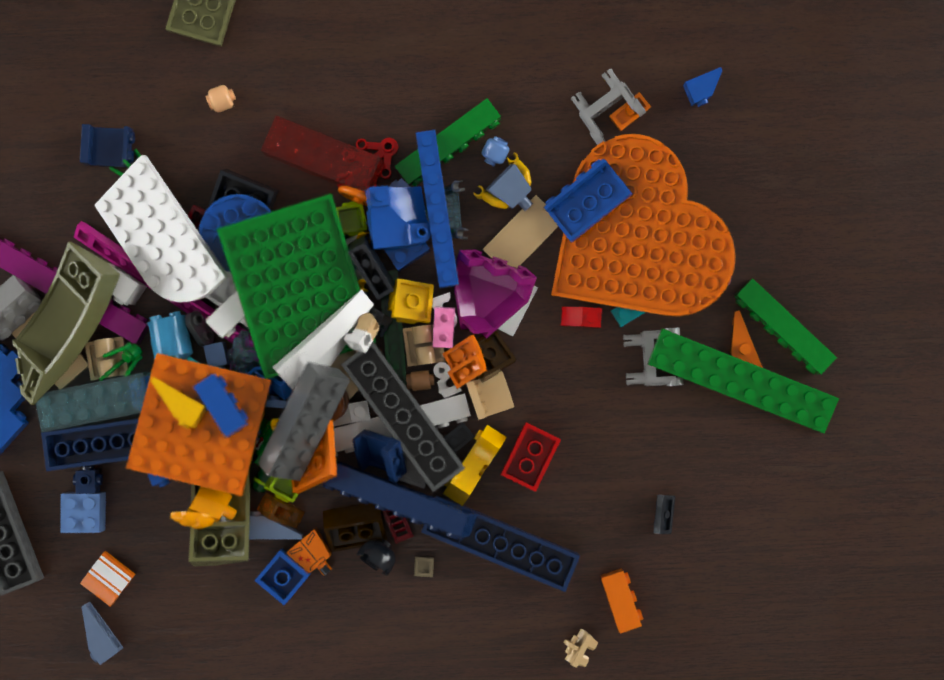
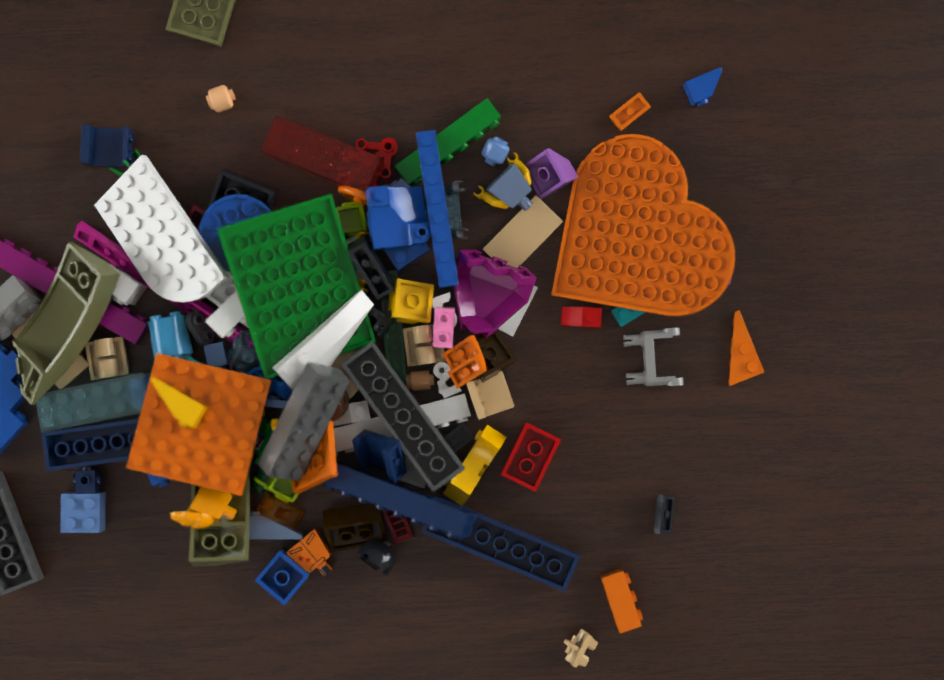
(100, 638): sand blue slope -> none
(107, 578): slope -> none
(131, 353): green plant -> none
(222, 405): blue brick -> none
(363, 333): leg -> none
(424, 566): dark tan tile -> none
(550, 172): none -> medium lavender slope
(587, 199): blue bracket -> none
(617, 92): light grey connector -> none
(743, 380): green plate -> none
(784, 327): green brick -> none

